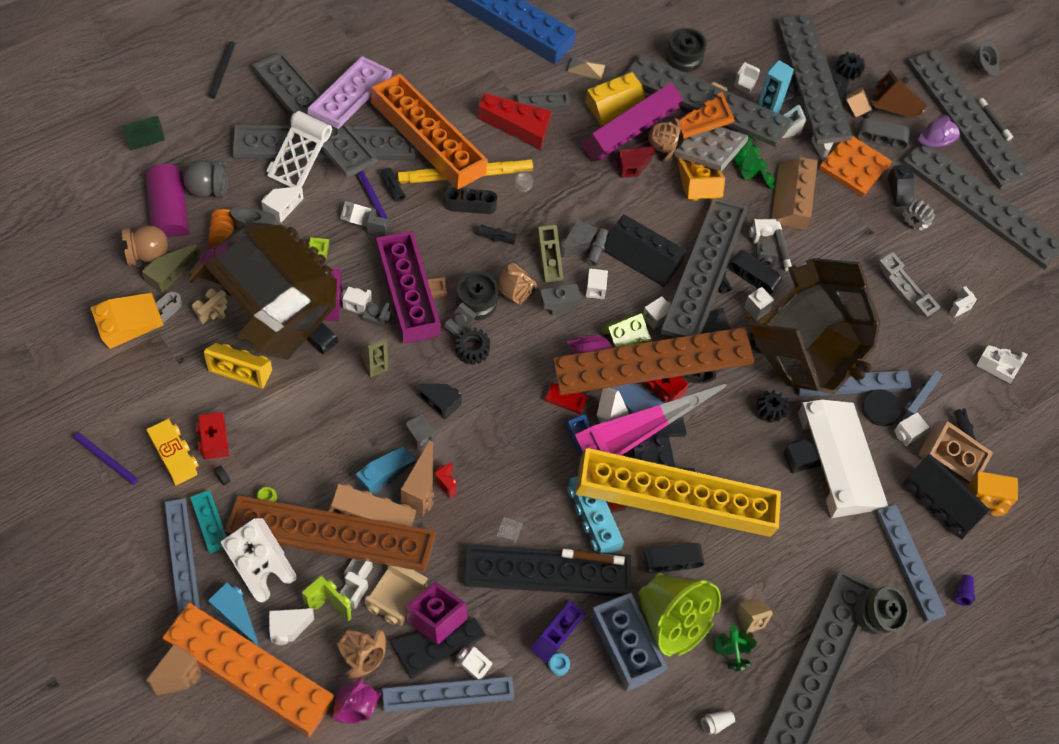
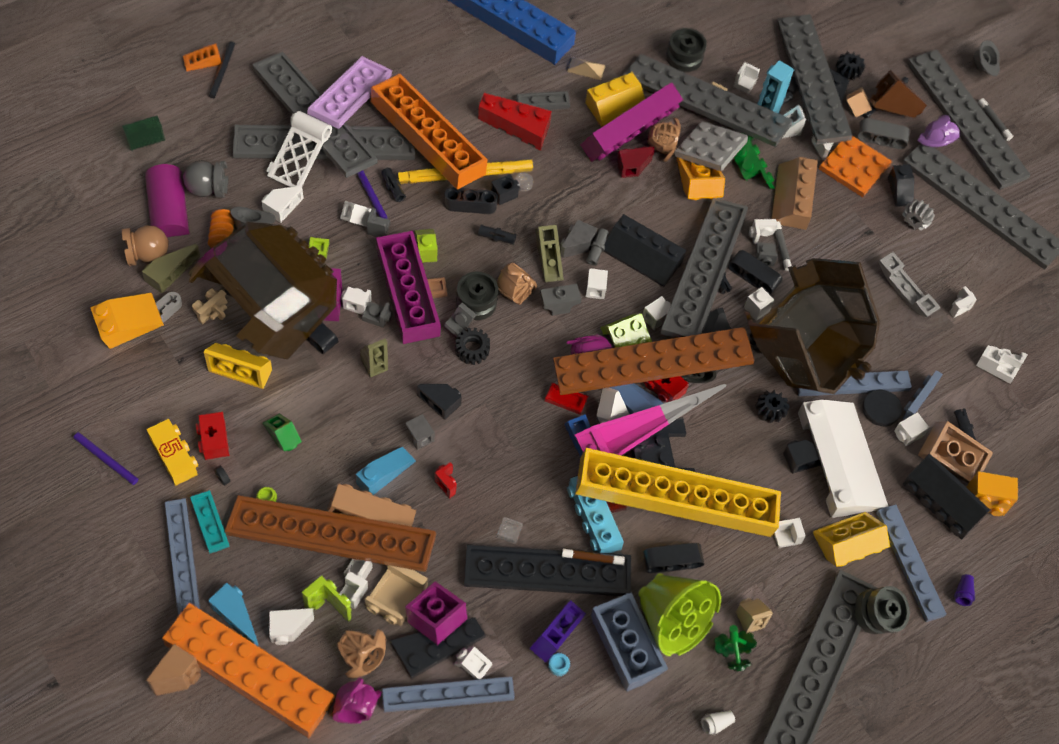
(210, 52): none -> orange slope
(260, 561): white brick -> none
(282, 432): none -> green slope
(418, 486): medium nougat slope -> none
(427, 245): none -> lime slope
(505, 188): none -> black brick
(710, 116): orange wing -> none
(789, 533): none -> white panel
(852, 539): none -> yellow slope

